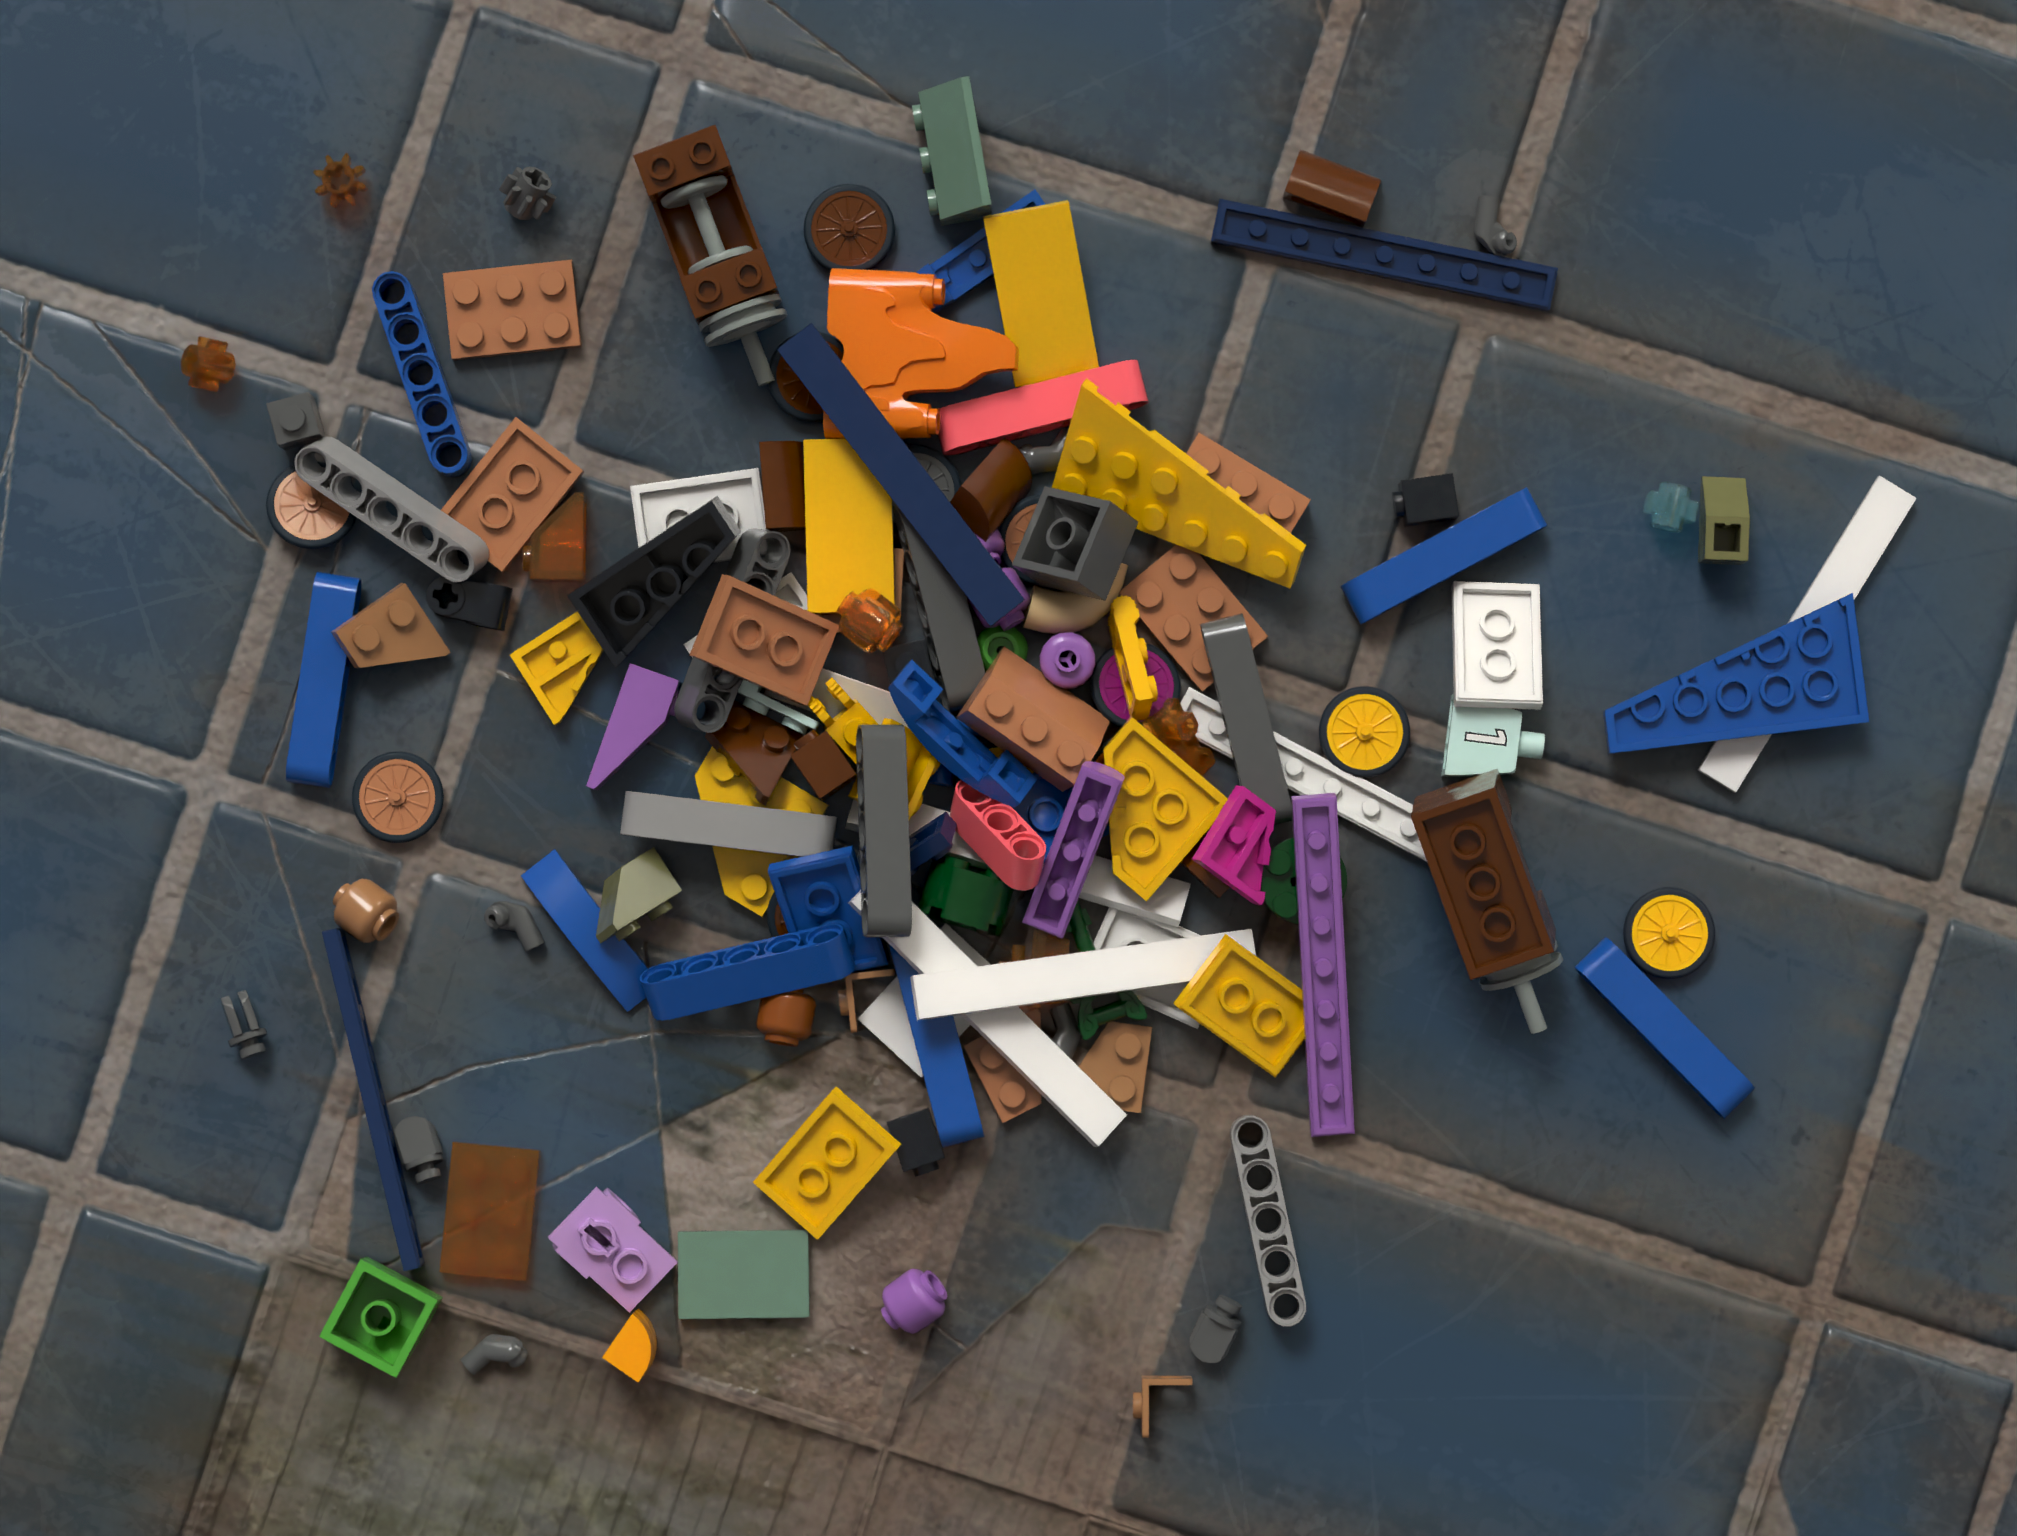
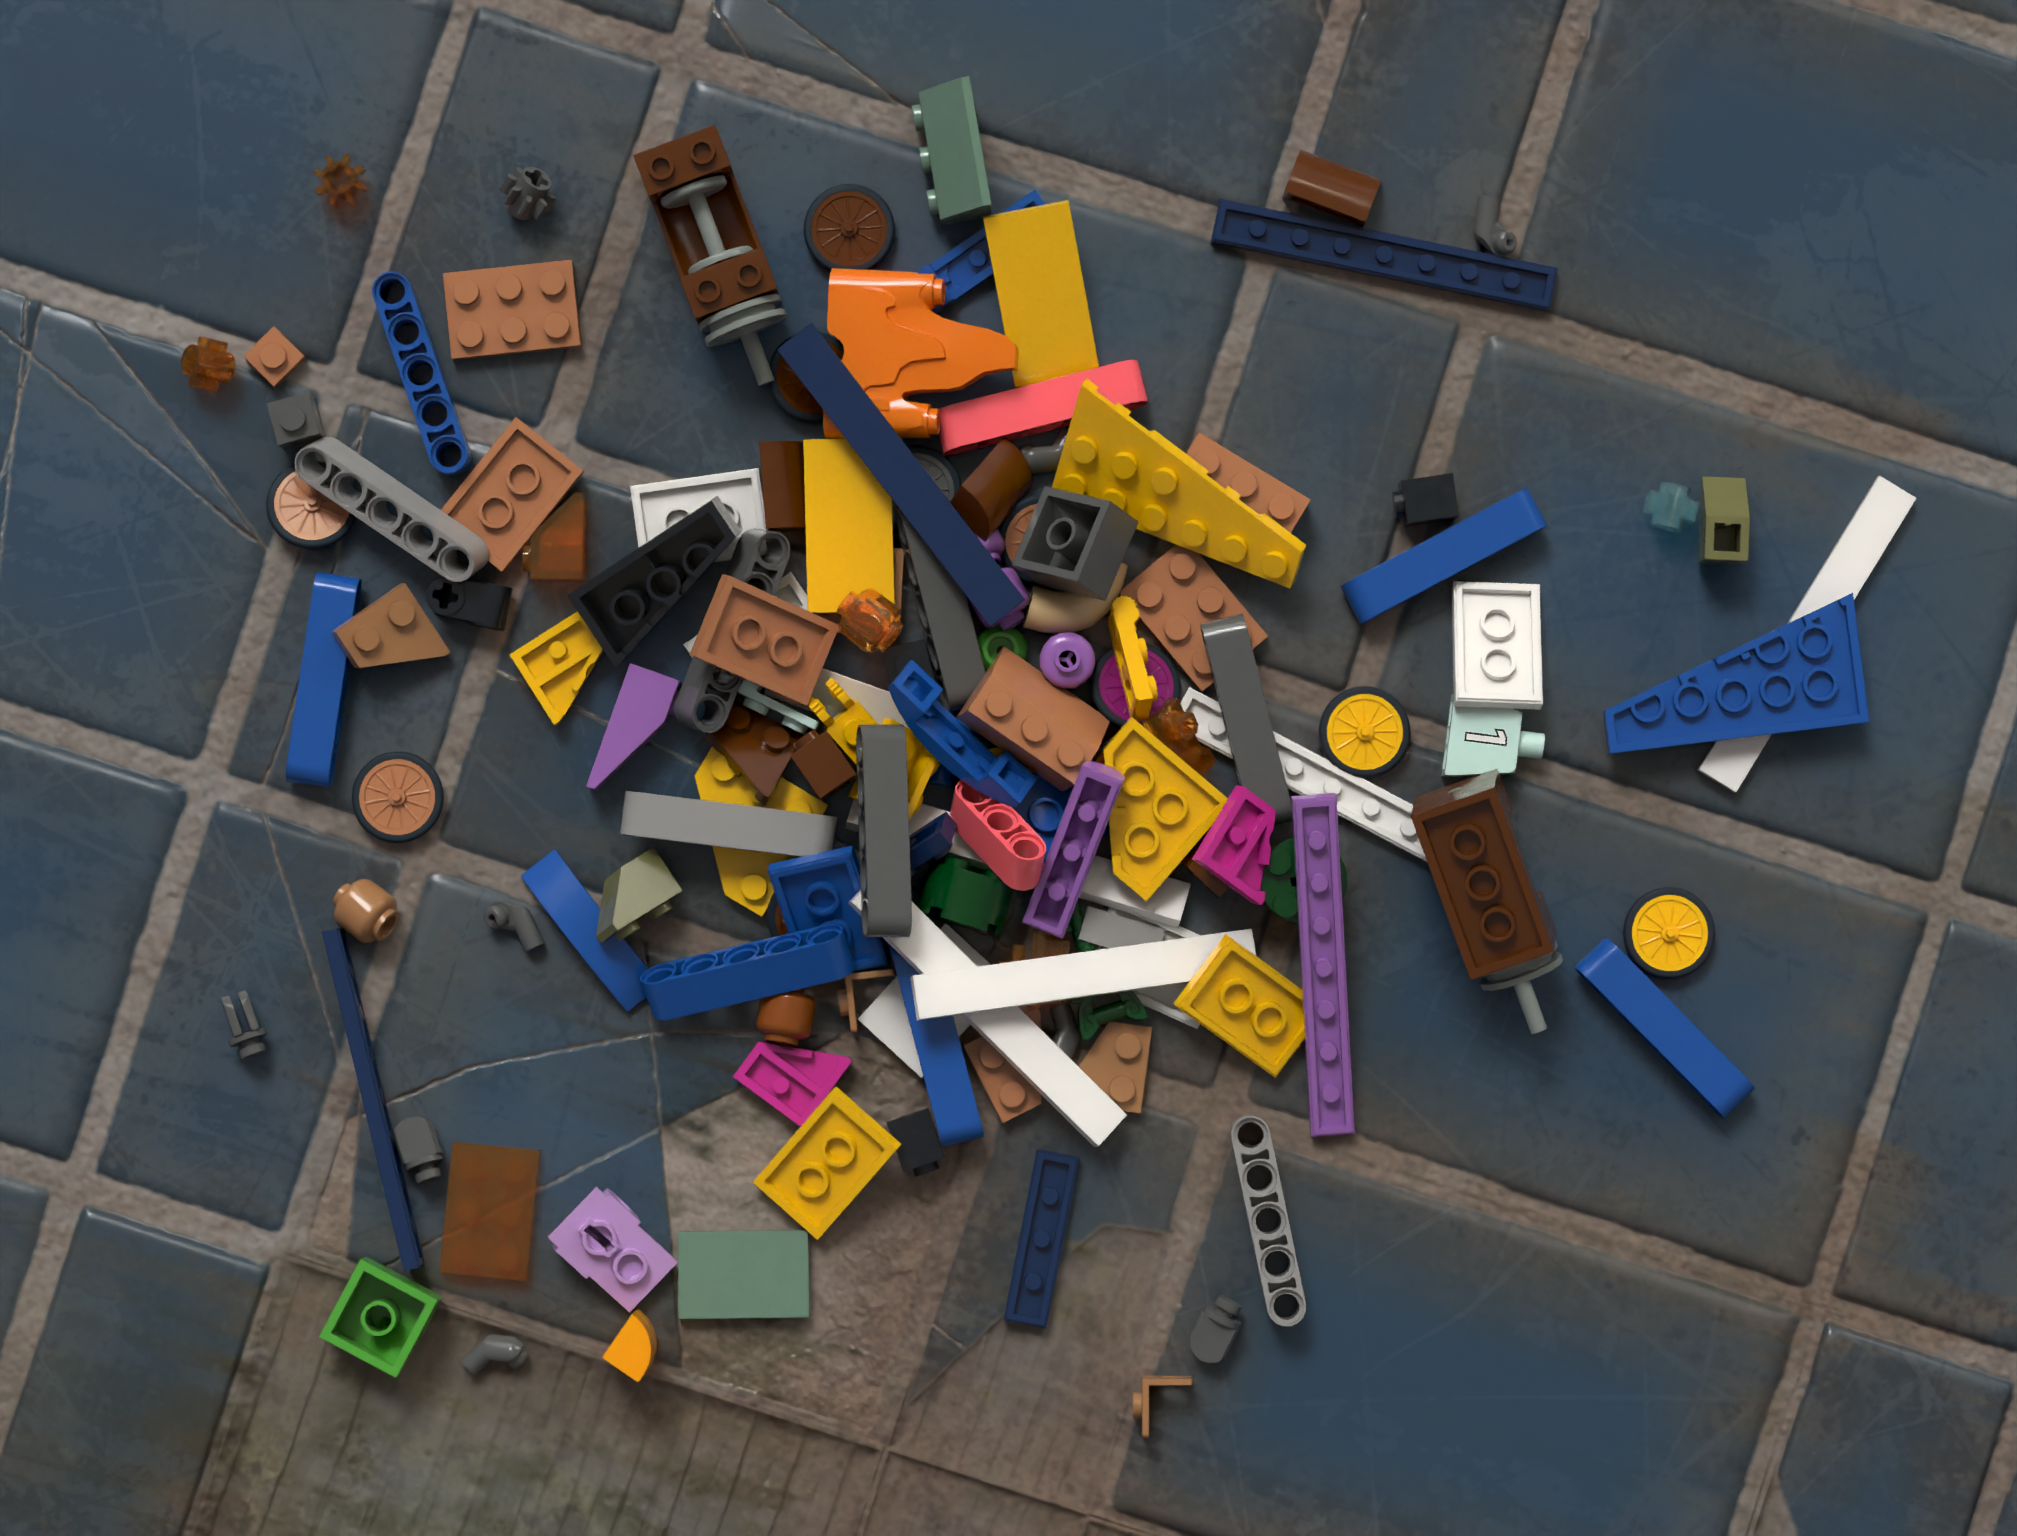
(274, 357): none -> nougat plate
(791, 1077): none -> dark pink wing
(913, 1300): medium lavender head -> none
(1041, 1238): none -> dark blue tile
(1116, 931): none -> light grey sticker

